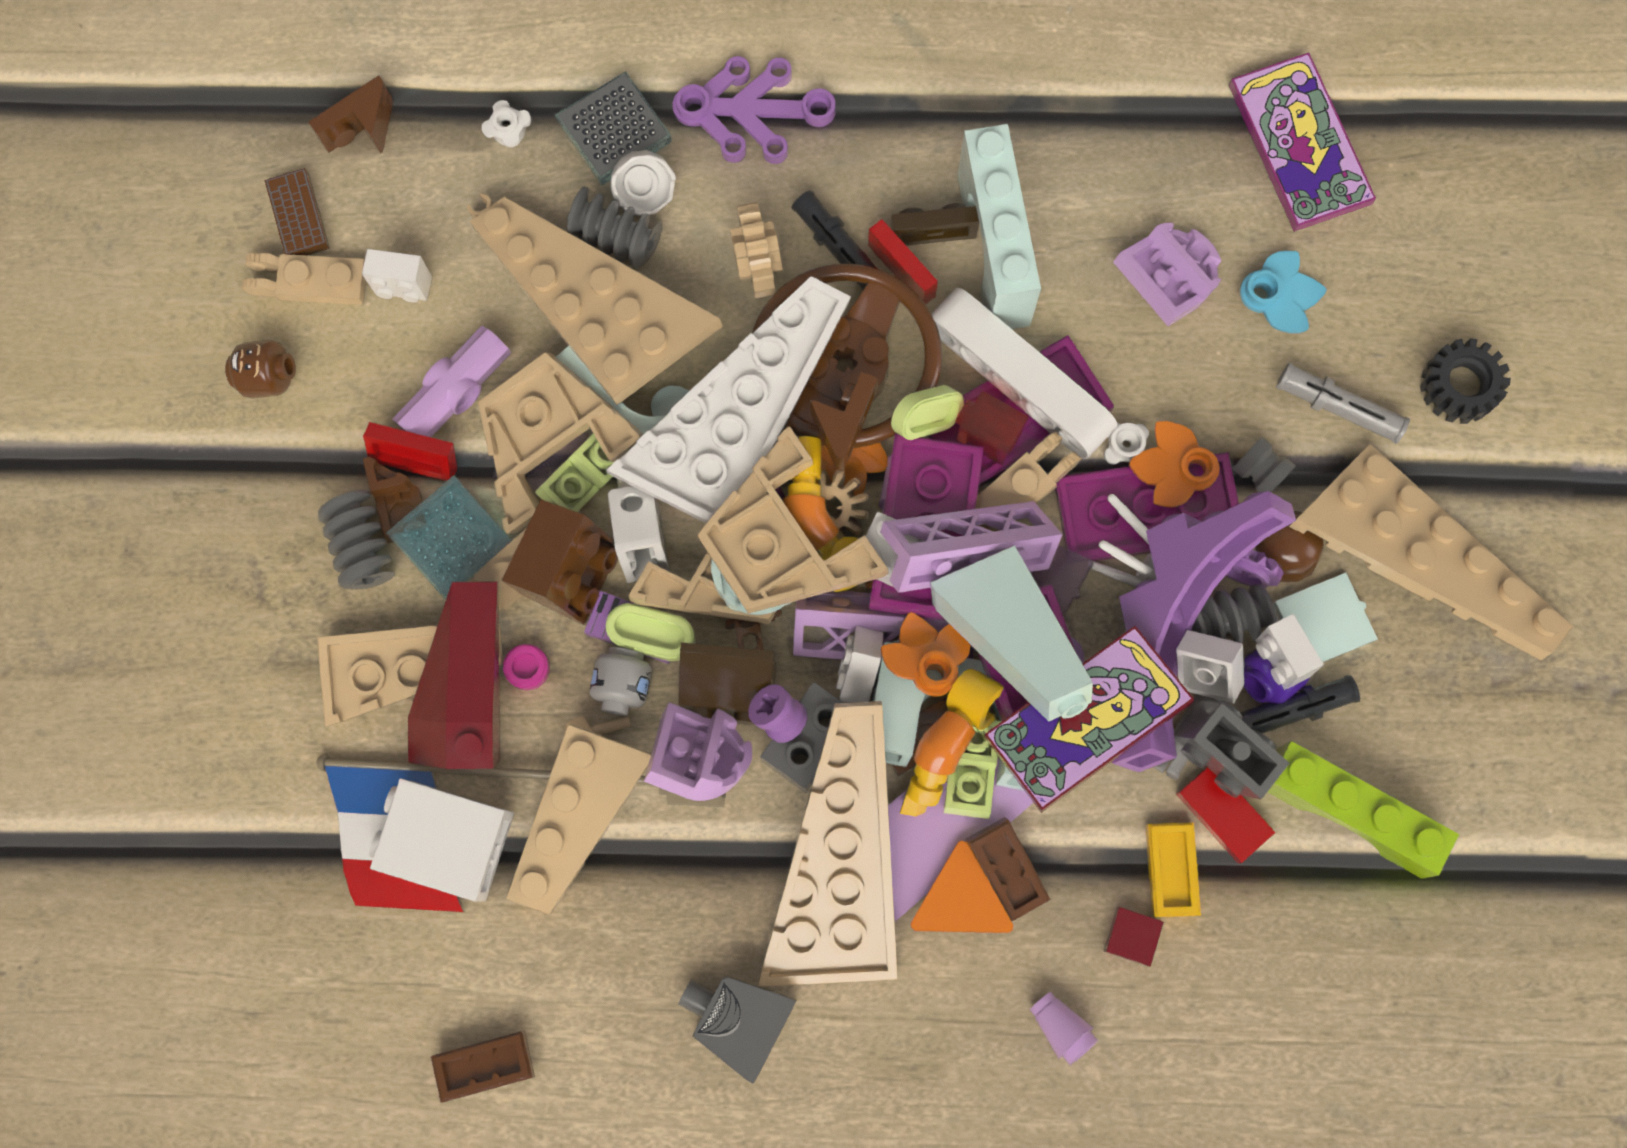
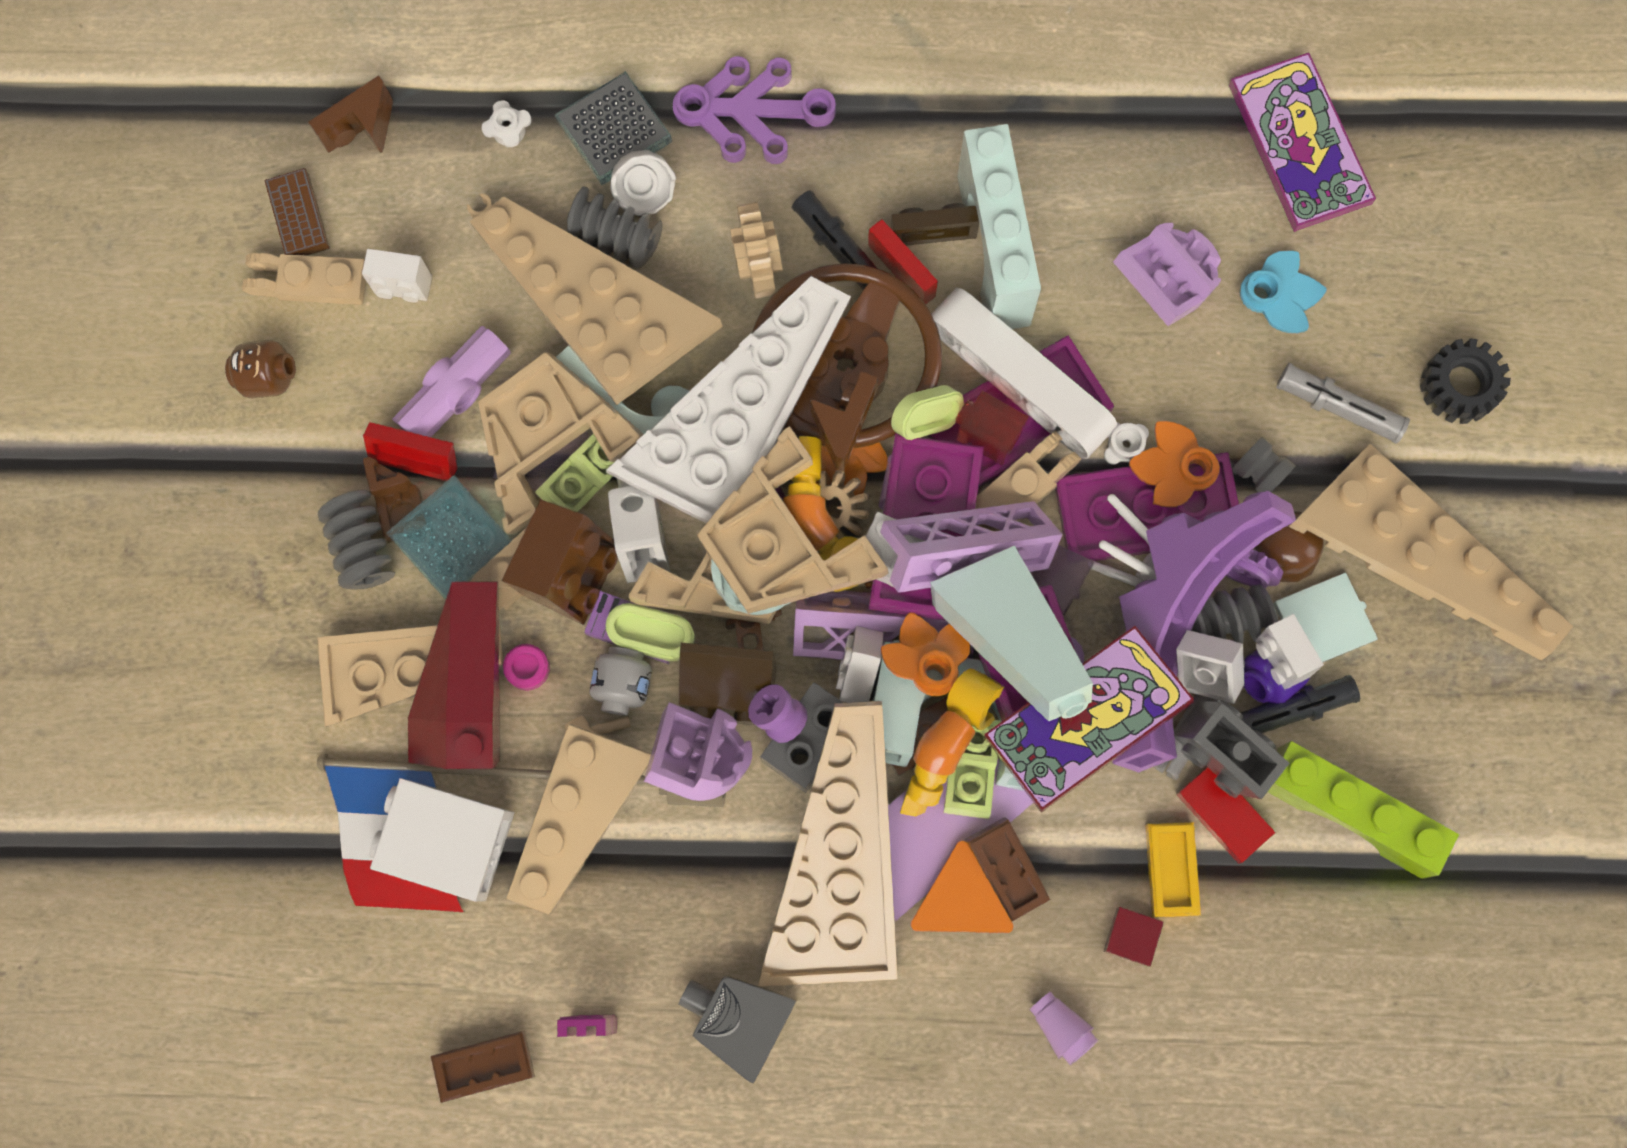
(587, 1025): none -> magenta tile

